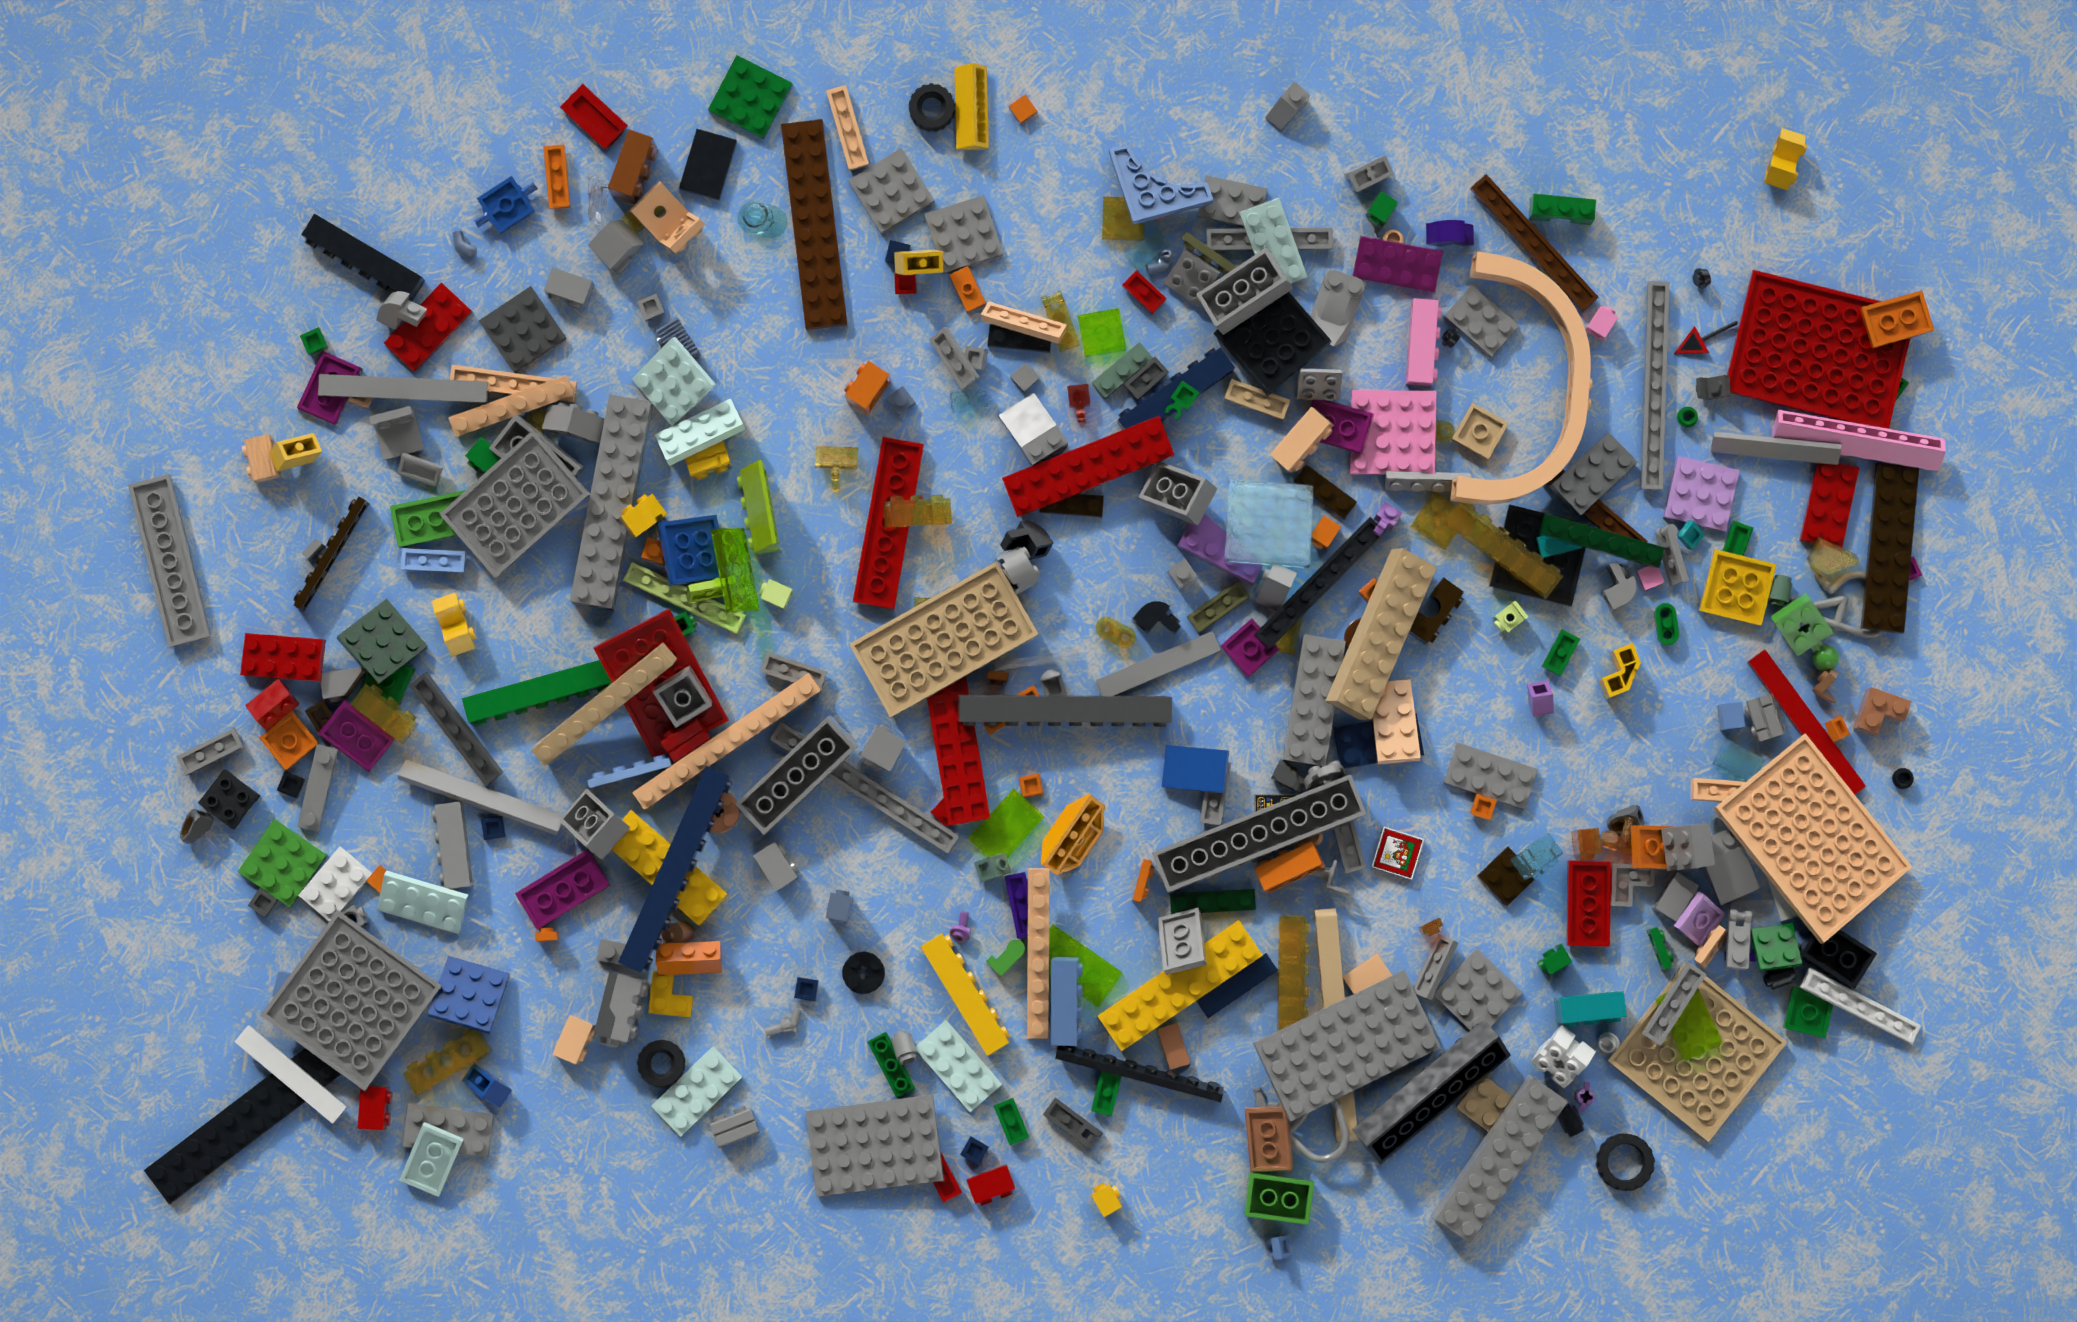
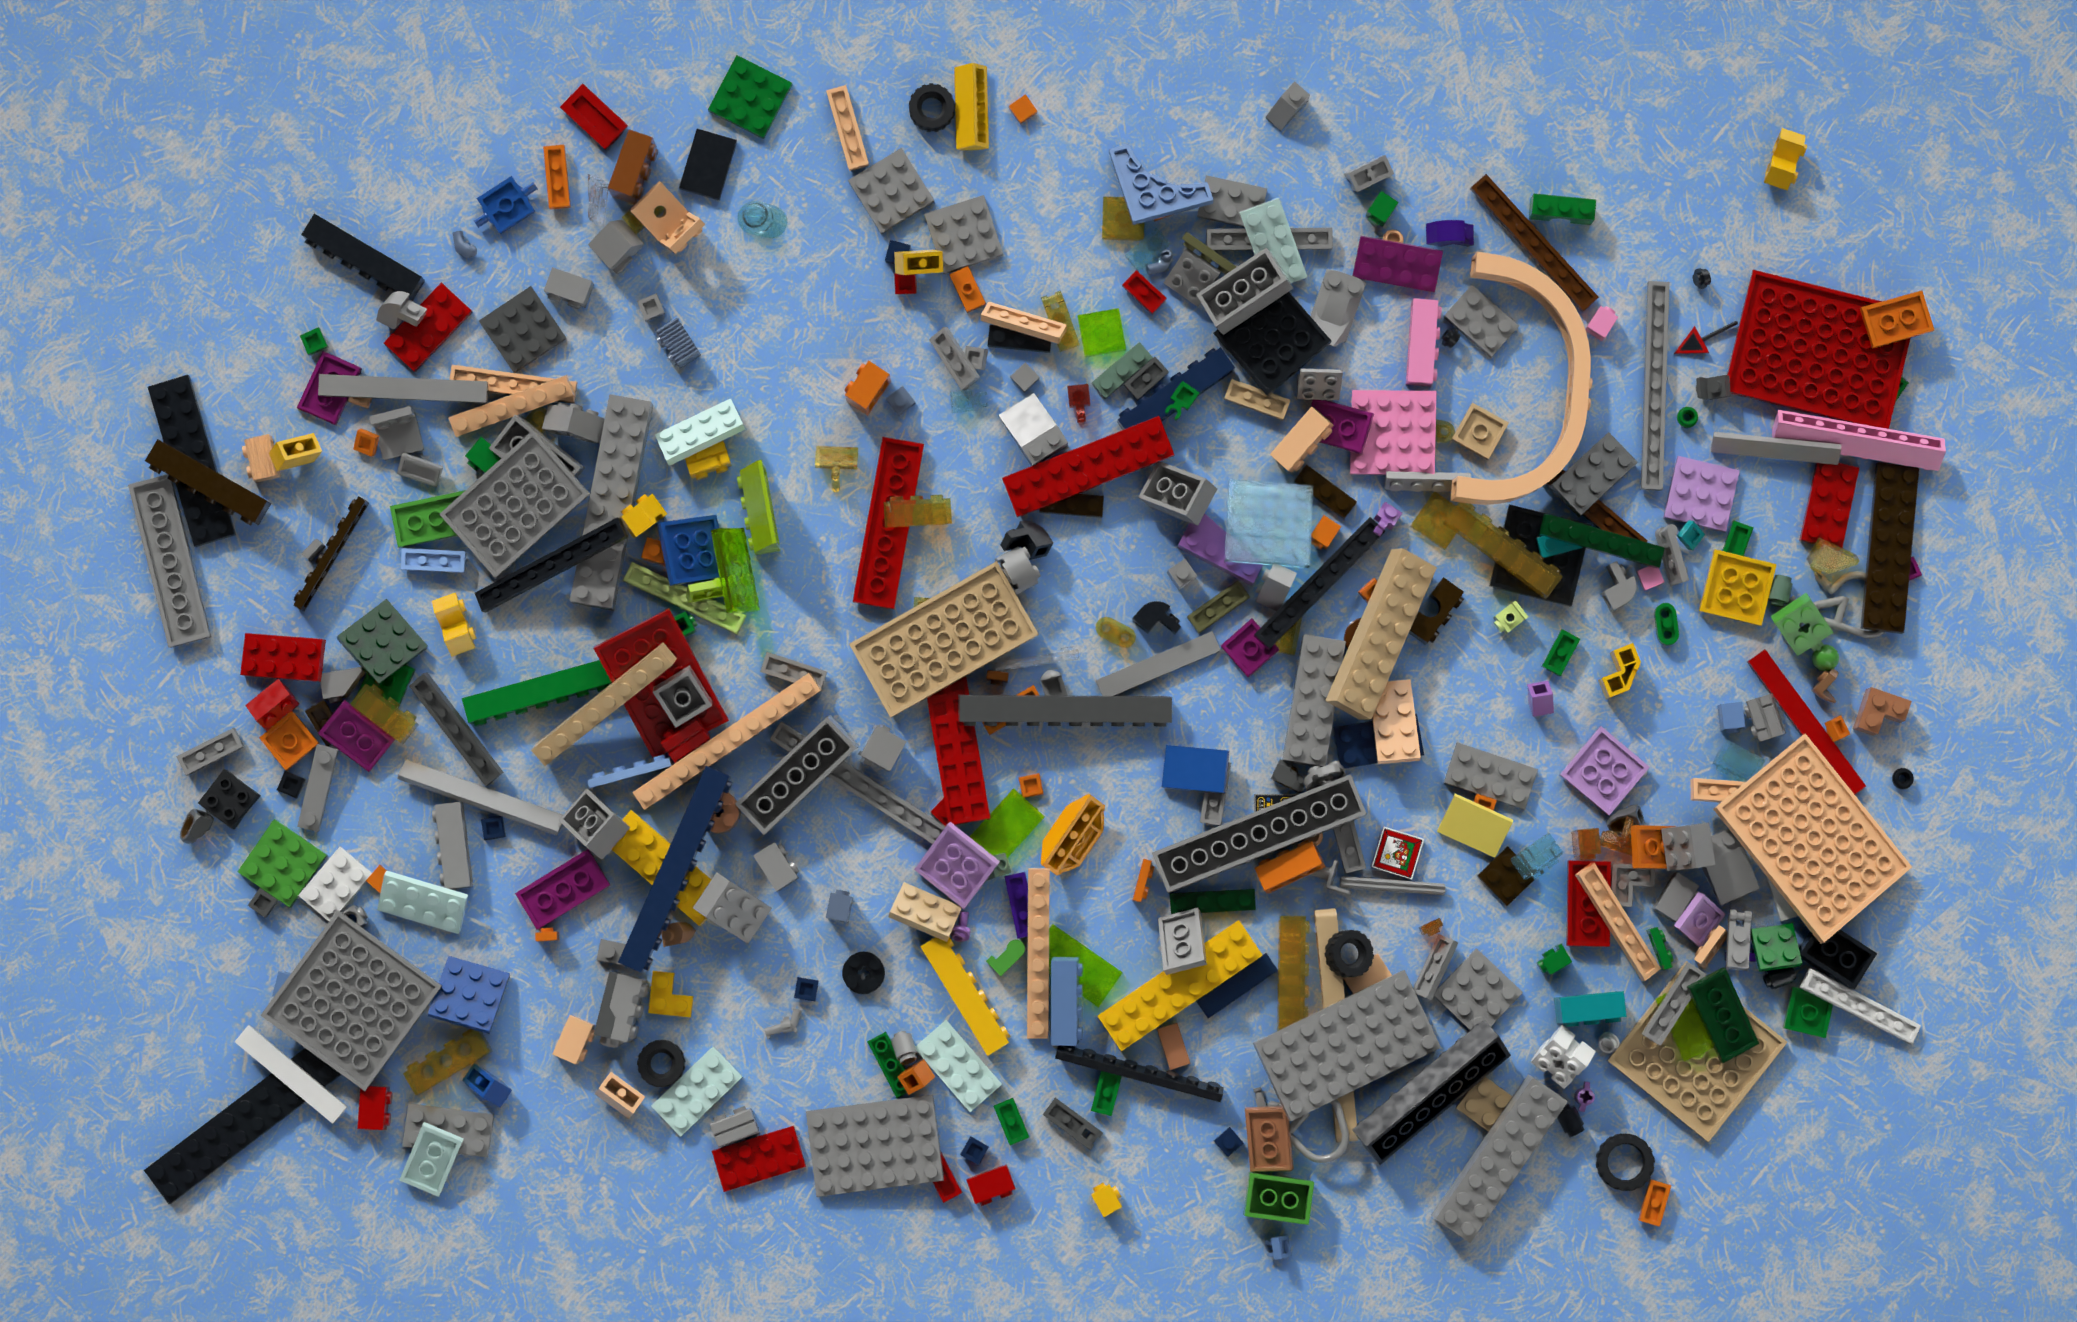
(185, 431): none -> black plate
(208, 482): none -> dark brown brick
(366, 442): none -> orange plate
(551, 565): none -> black plate
(619, 1095): none -> light nougat brick
(673, 381): light aqua plate -> none
(689, 958): orange brick -> none
(732, 908): none -> light grey brick
(758, 1158): none -> red plate
(775, 594): yellowish green brick -> none
(814, 224): reddish brown plate -> none
(916, 1076): none -> orange brick
(925, 911): none -> tan plate
(957, 865): none -> lavender plate
(1228, 1141): none -> dark blue plate
(1334, 959): none -> black tyre
(1392, 885): none -> light grey axle
(1475, 825): none -> light yellow tile
(1604, 771): none -> lavender plate
(1618, 921): none -> light nougat plate
(1654, 1202): none -> orange plate
(1722, 1015): none -> dark green tile

